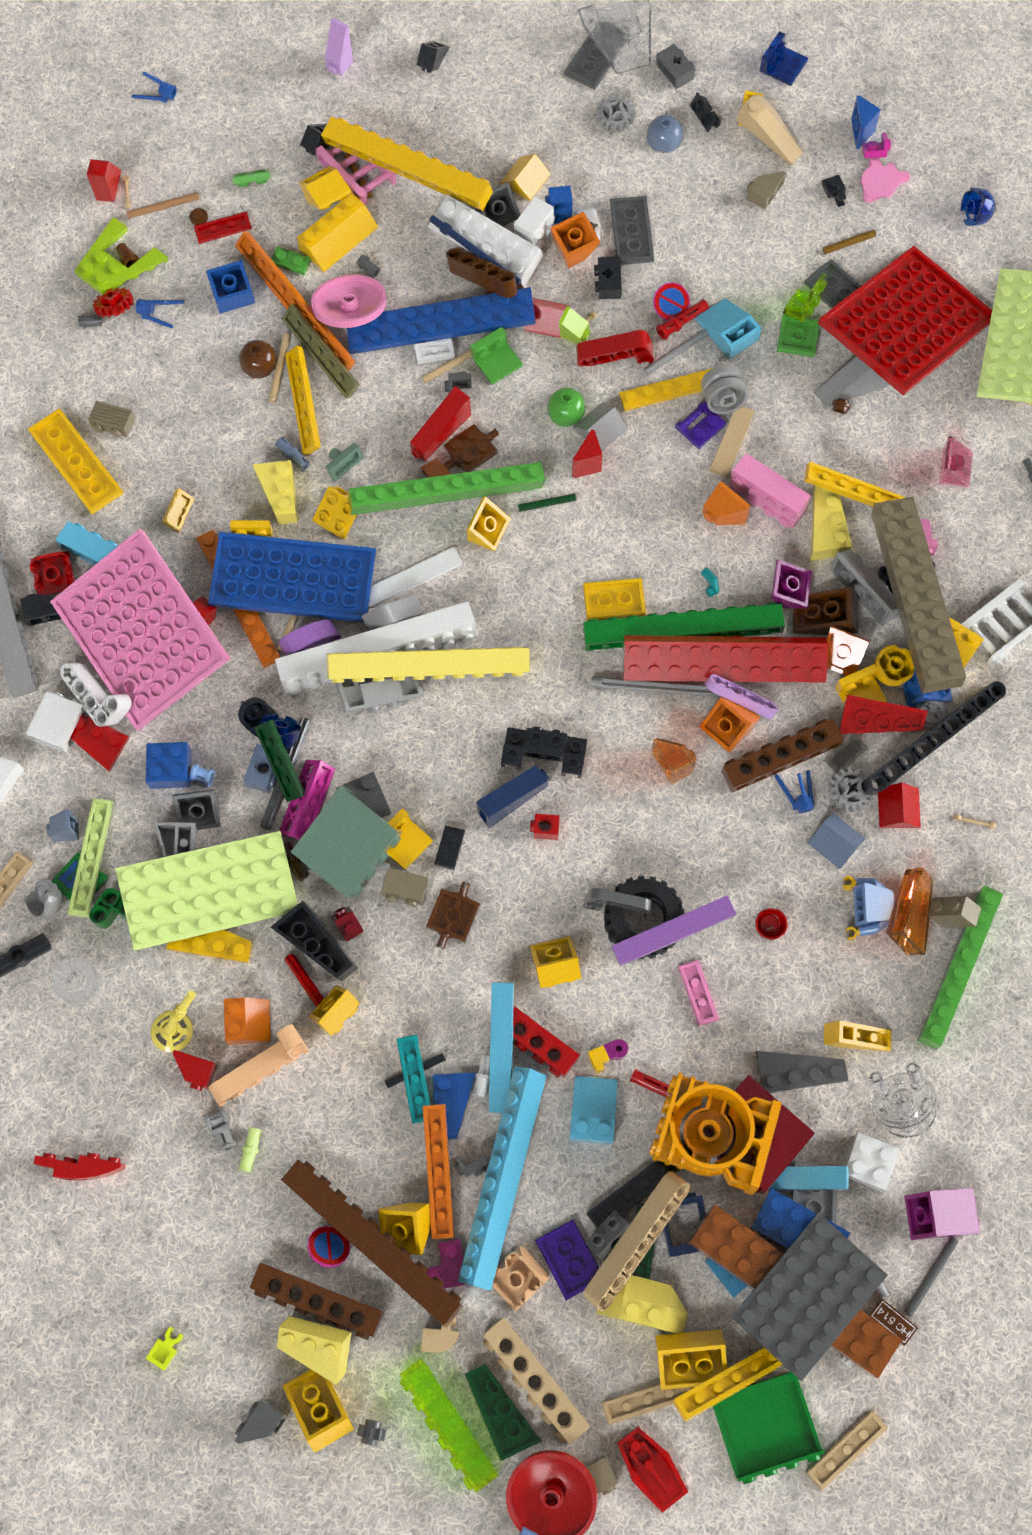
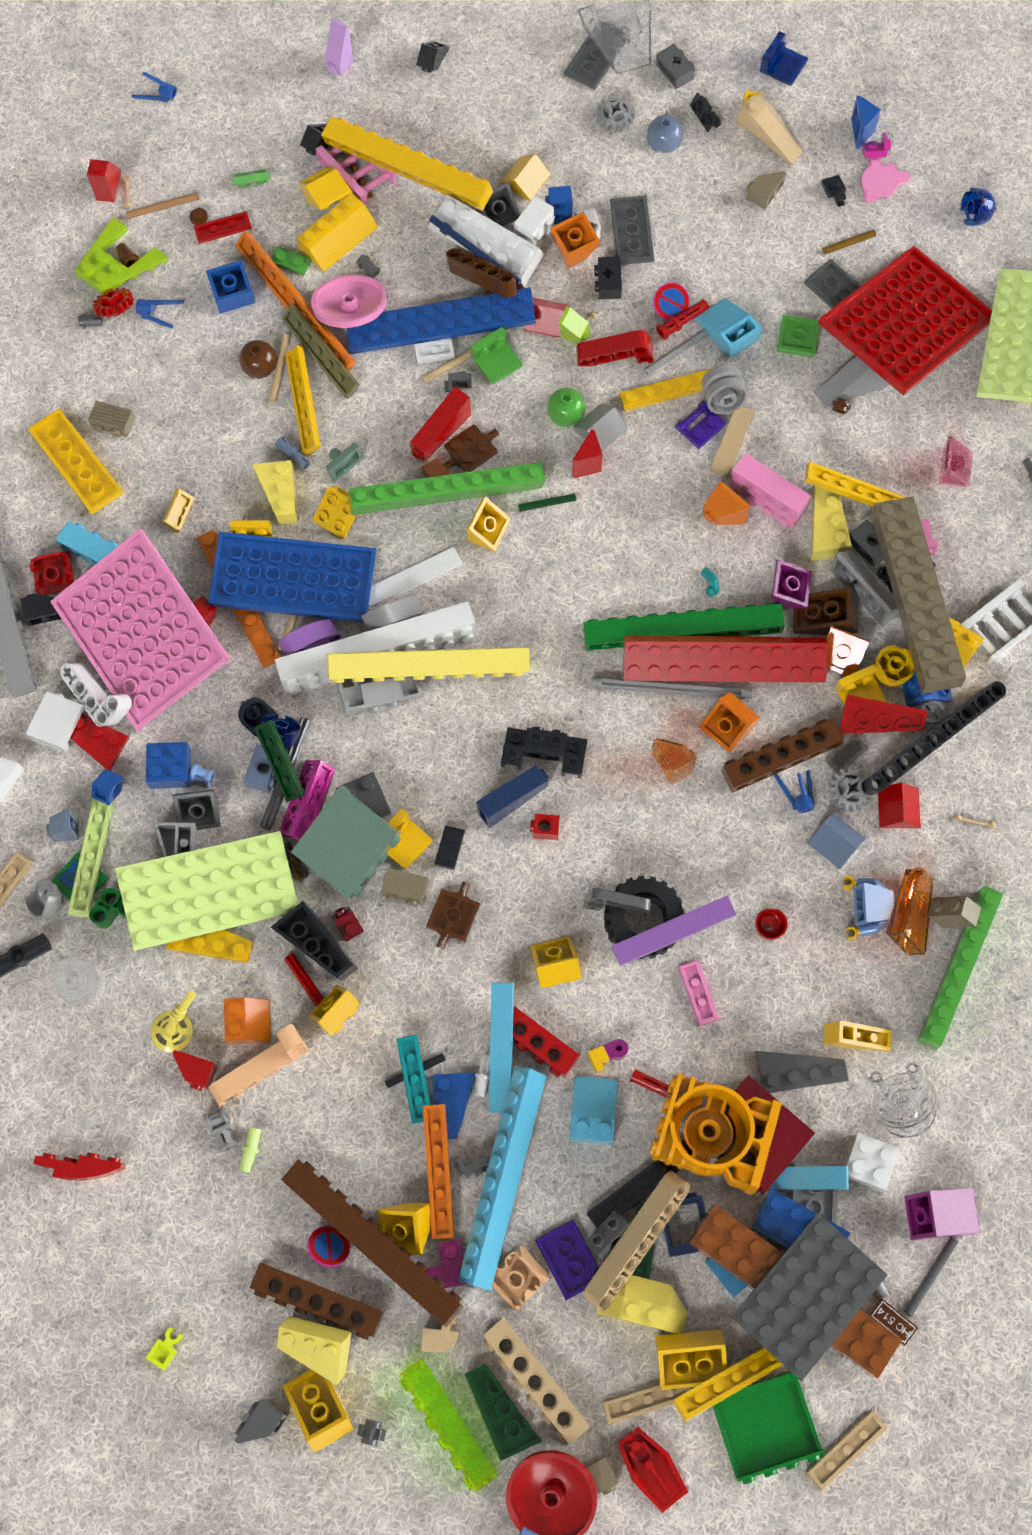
(107, 787): none -> blue brick
(614, 599): yellow tile -> none
(741, 696): lavender beam -> none
(802, 303): clear neon green bracket -> none
(859, 540): none -> dark grey brick

